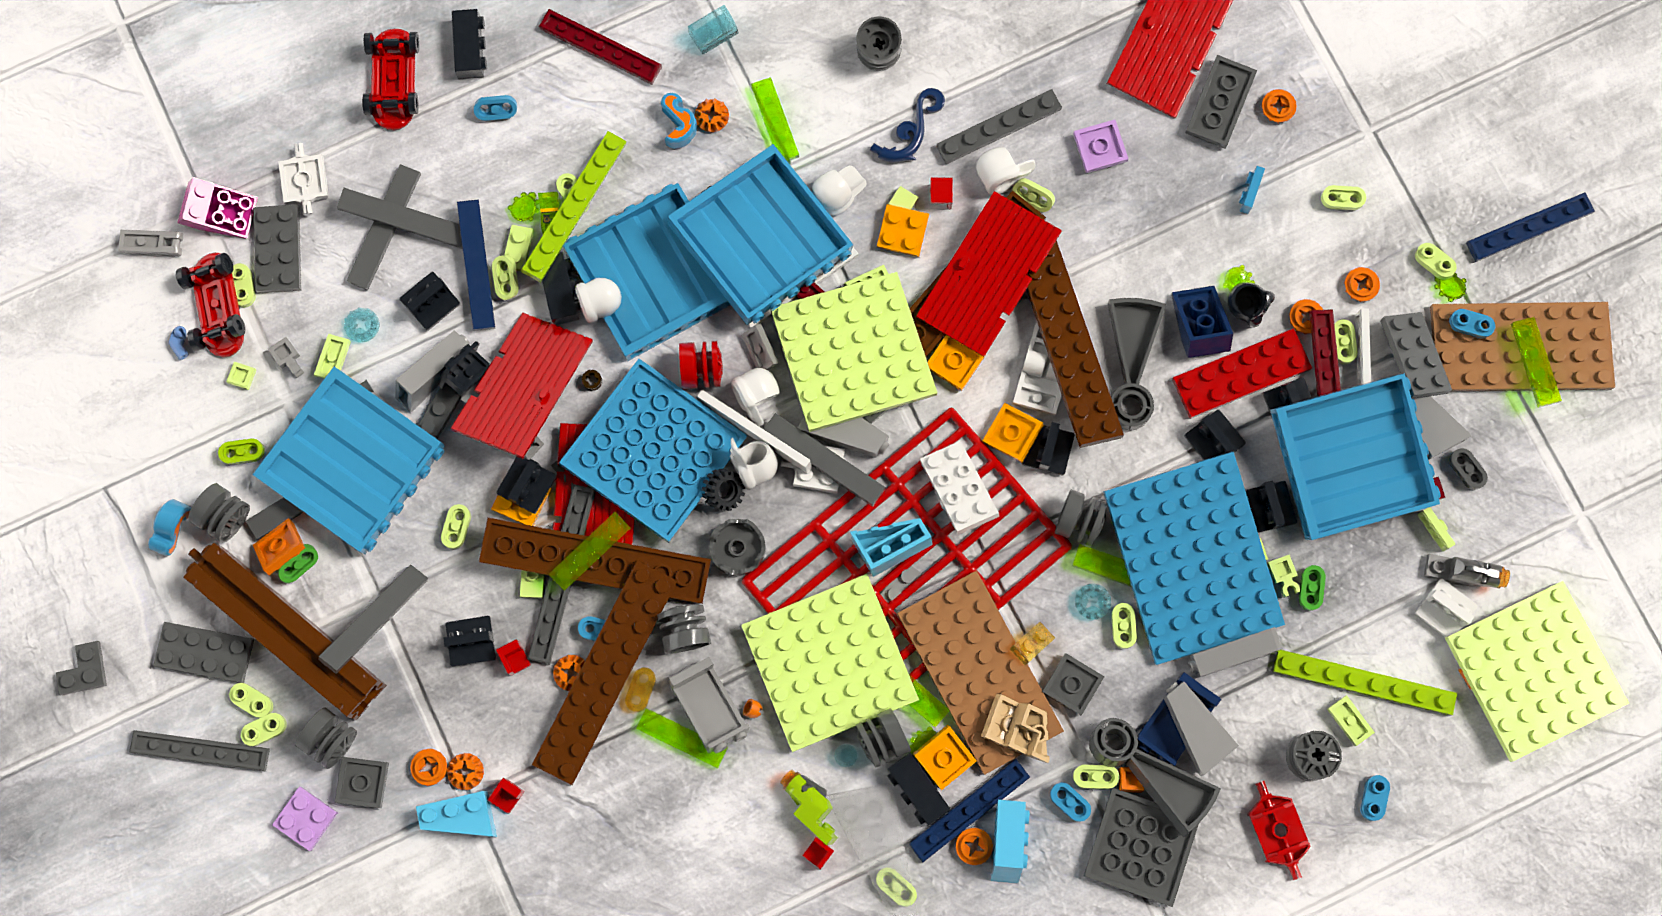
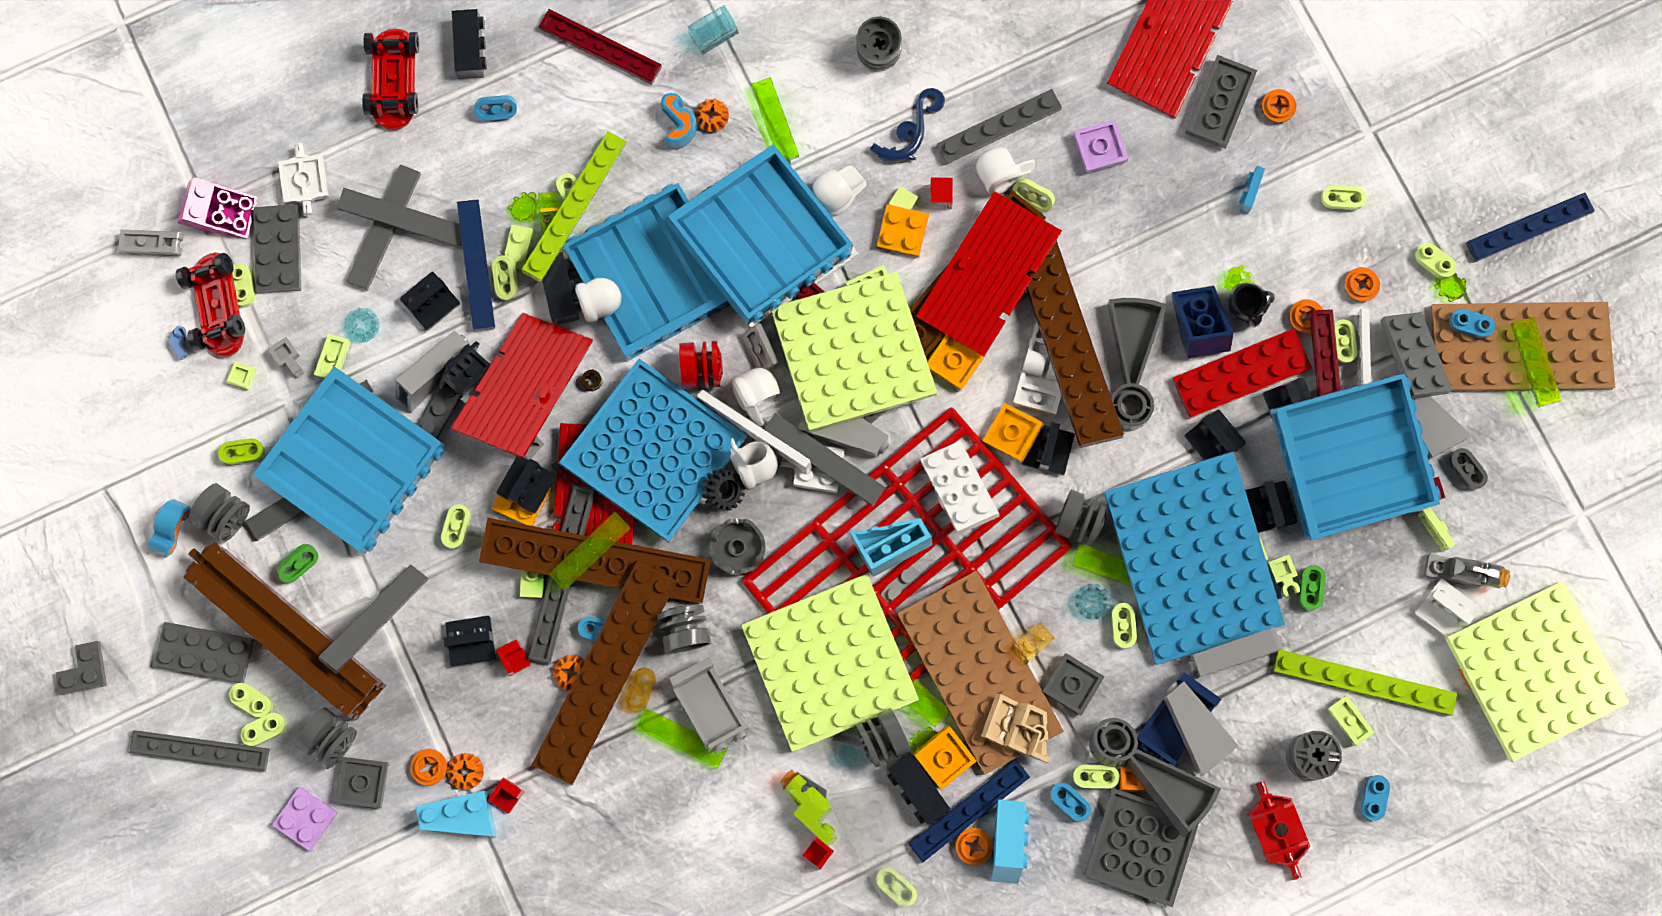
(278, 546): orange plate -> none
(752, 708): orange hinge -> none

